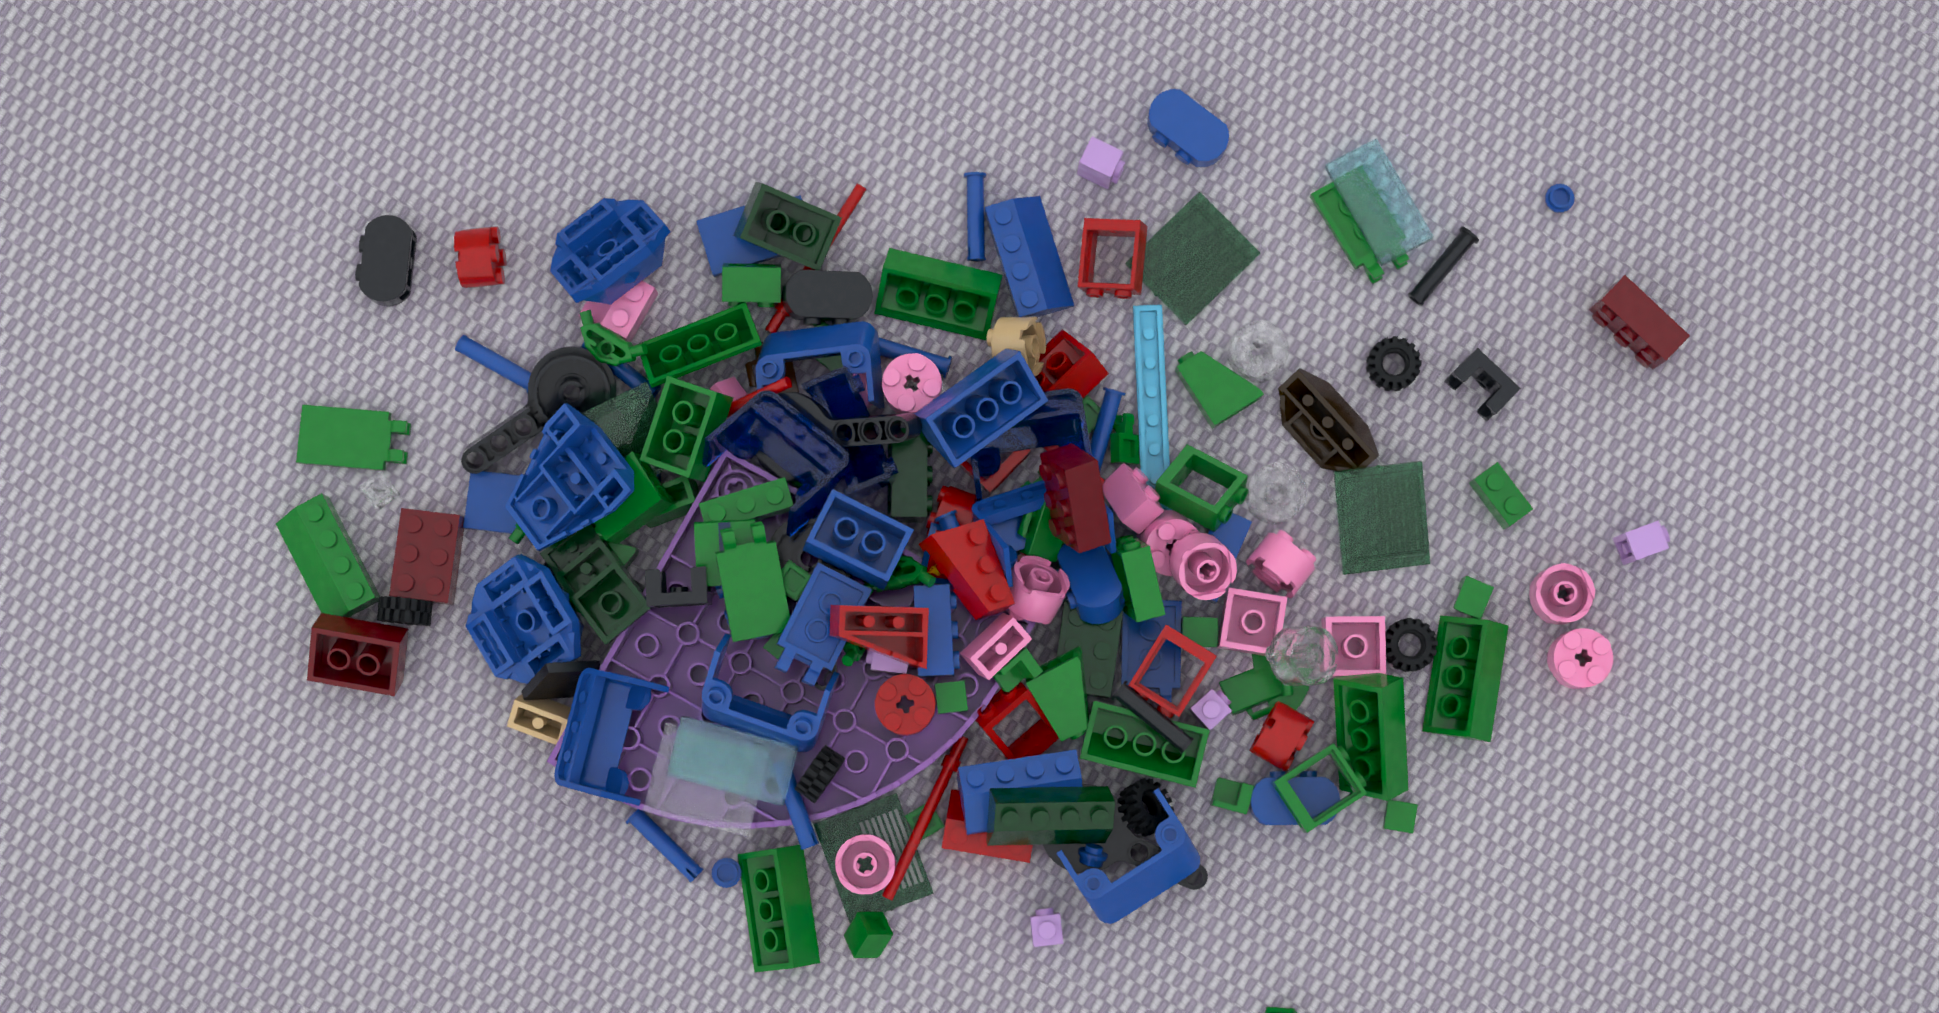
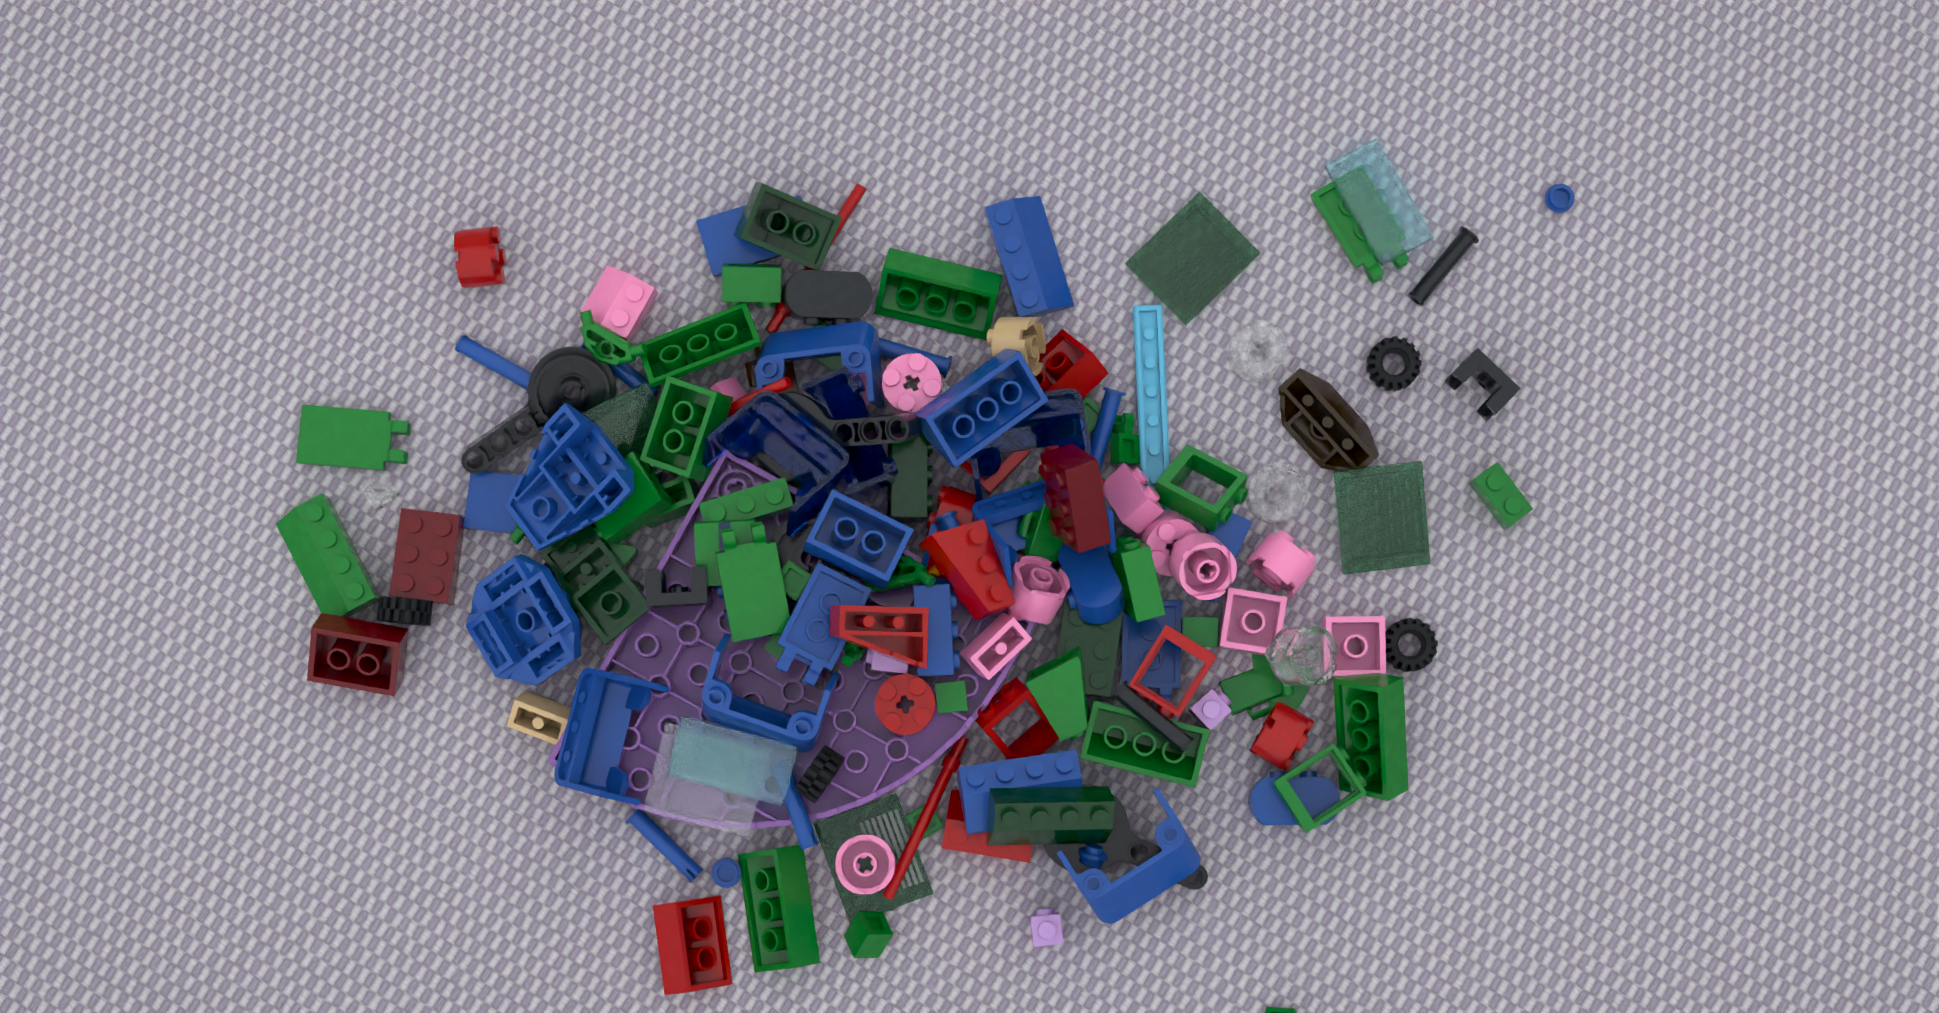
(386, 260): black brick -> none
(556, 680): black tile -> none
(609, 250): blue piece -> none
(692, 945): none -> red slope
(975, 216): blue pin -> none
(1018, 668): green panel -> none
(1101, 163): lavender brick -> none
(1116, 228): red window -> none
(1133, 808): black tyre -> none
(1187, 128): blue brick -> none
(1215, 387): green slope -> none
(1232, 795): green panel -> none
(1400, 816): green tile -> none
(1465, 678): green slope -> none
(1472, 597): green panel -> none
(1557, 610): bright pink brick -> none
(1595, 650): bright pink brick -> none
(1638, 323): dark red brick -> none
(1642, 542): lavender brick -> none

